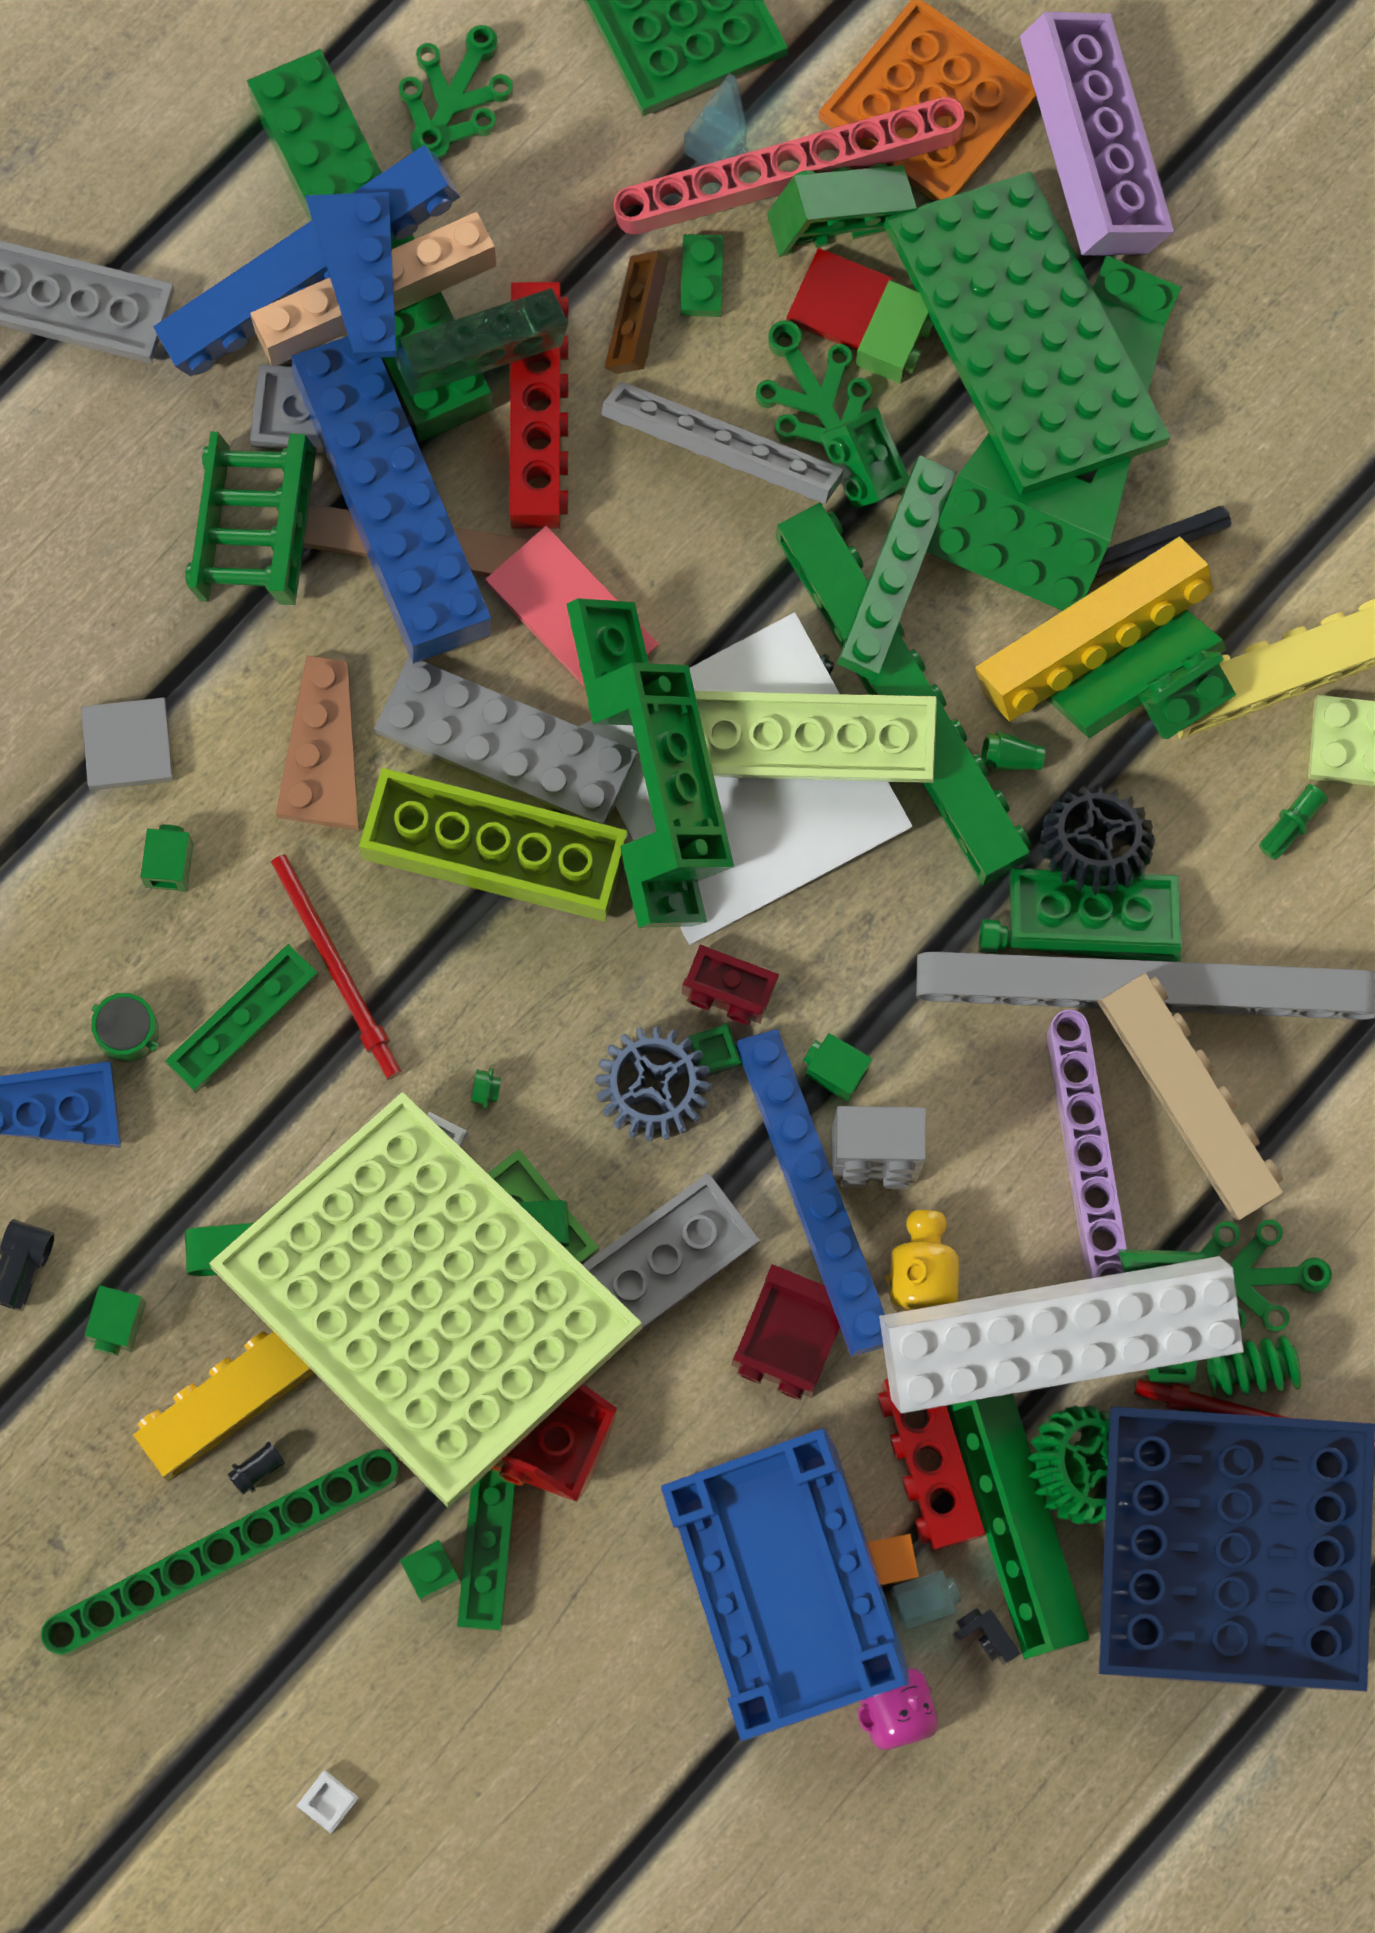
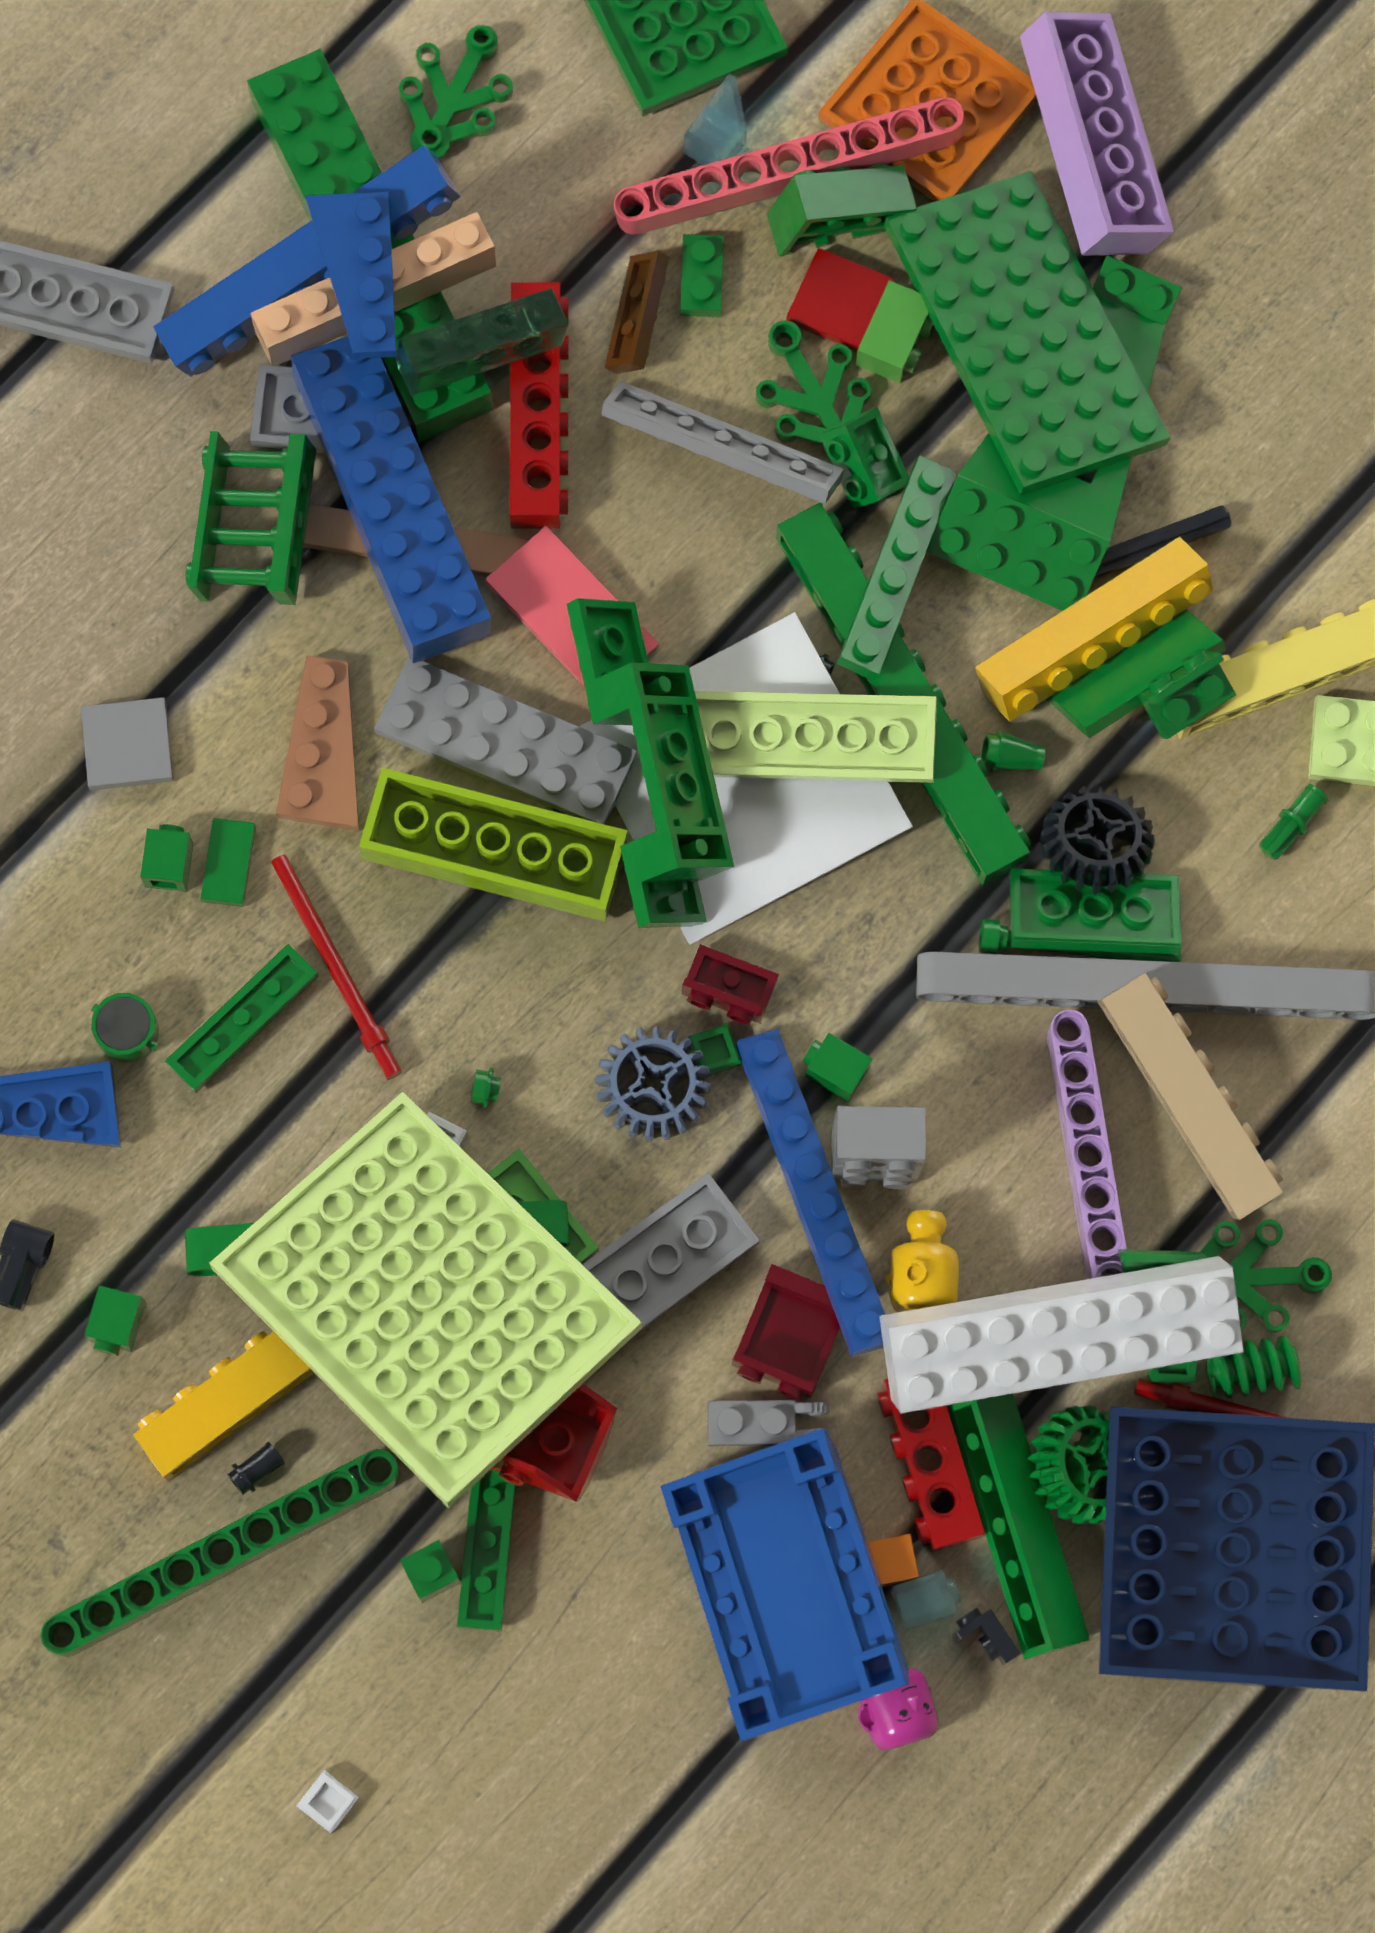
(228, 862): none -> green tile
(758, 1421): none -> light grey hinge

